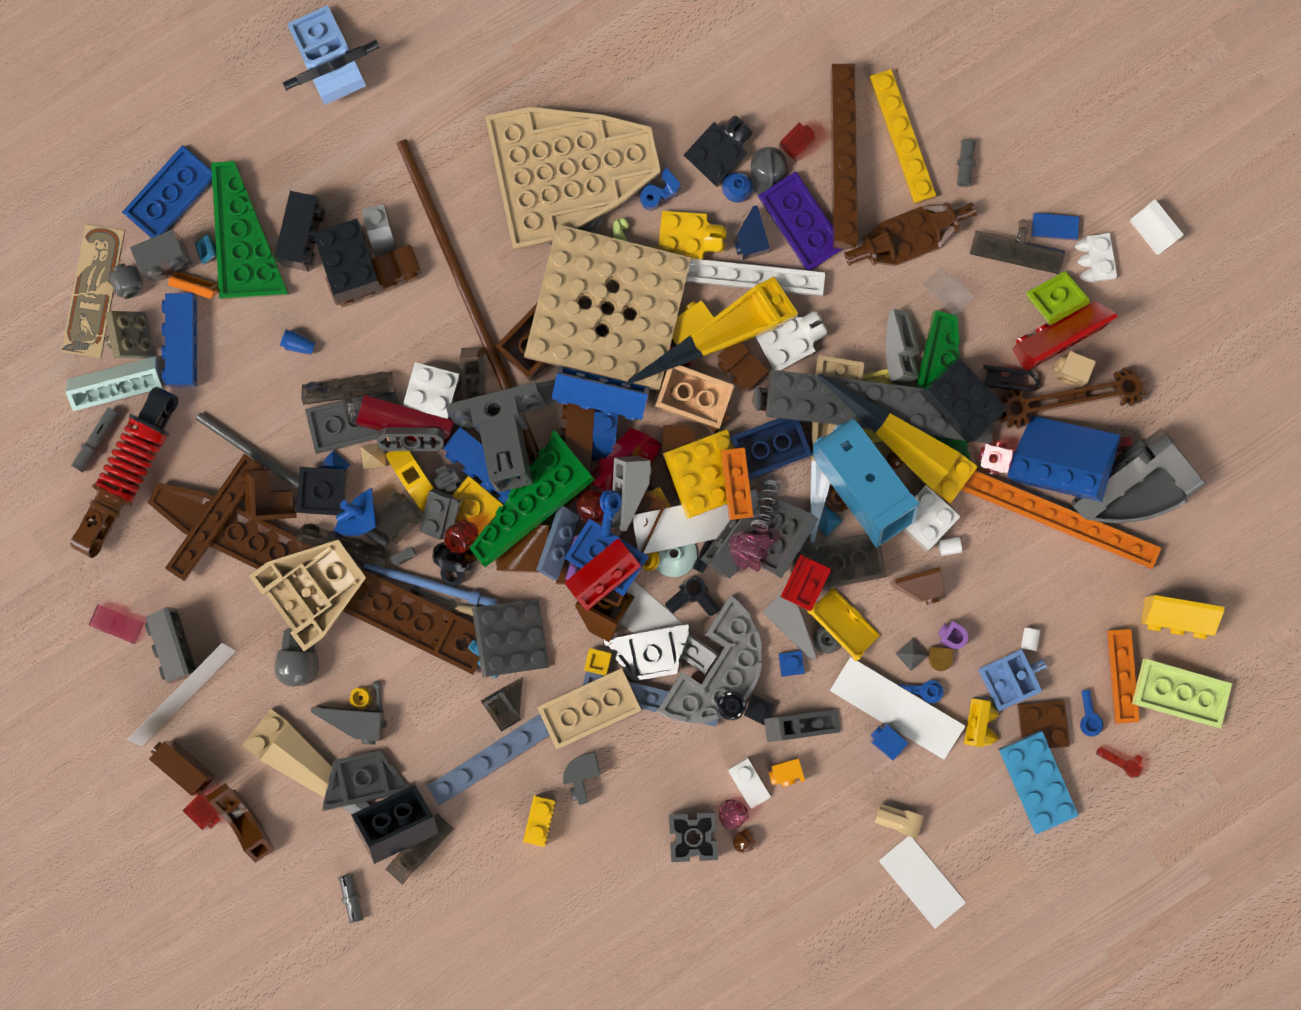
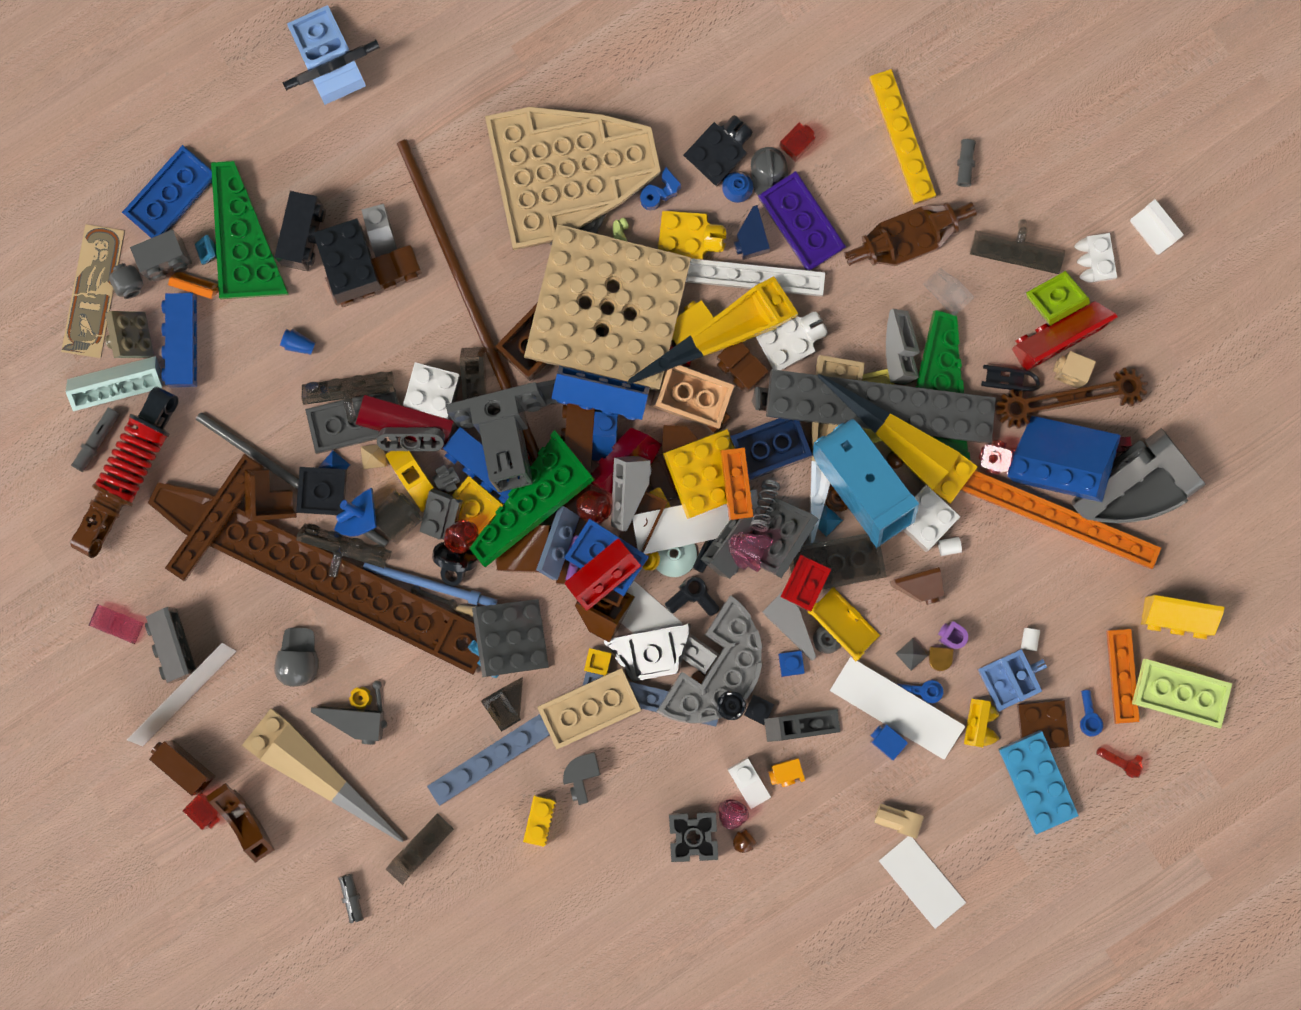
(310, 588): tan wedge -> none
(361, 780): dark grey wing -> none
(394, 824): black brick -> none
(403, 556): dark grey tile -> none
(610, 504): blue plate -> none
(843, 156): reddish brown brick -> none
(963, 400): black brick -> none
(1055, 226): blue tile -> none

